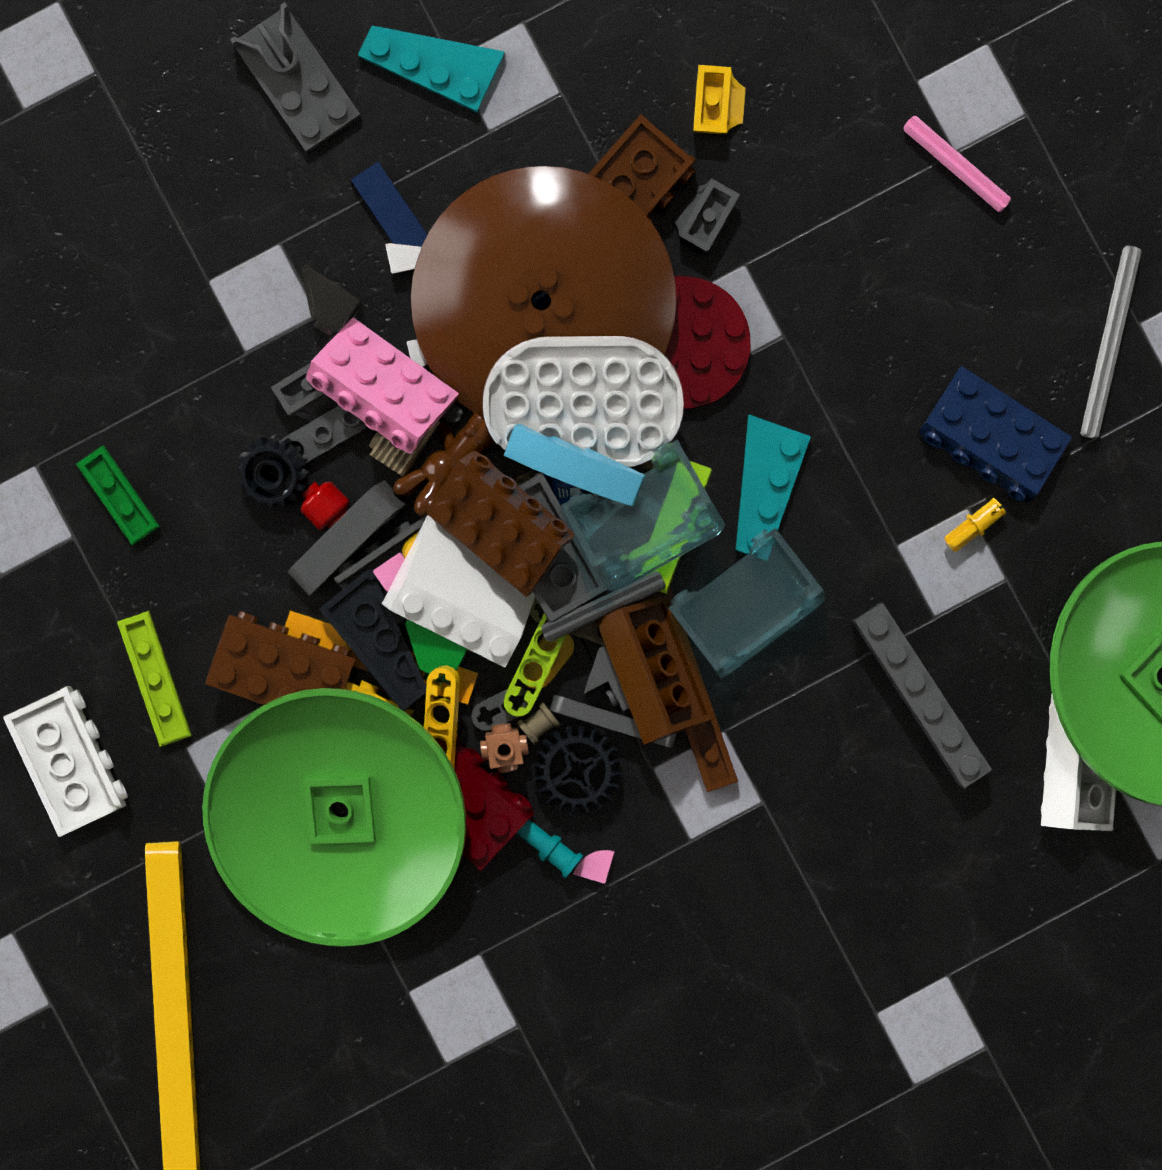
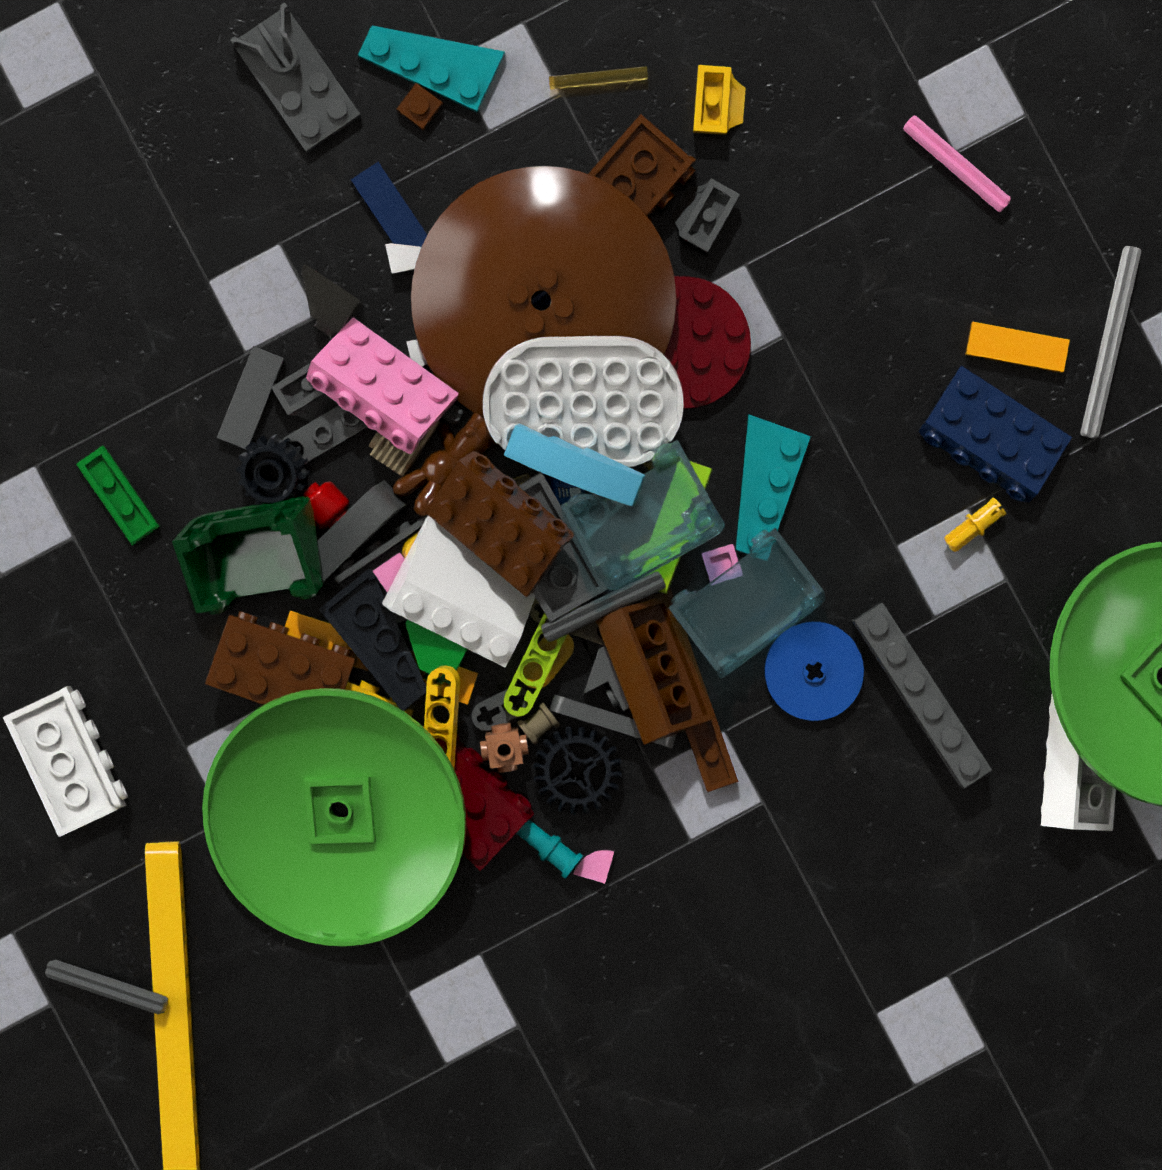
(106, 987): none -> dark grey axle
(154, 678): lime tile -> none
(250, 397): none -> dark grey tile
(250, 553): none -> dark green windscreen
(419, 106): none -> reddish brown plate
(598, 77): none -> clear yellow bar
(719, 560): none -> bright pink tile
(821, 696): none -> blue piece
(1017, 347): none -> light orange tile

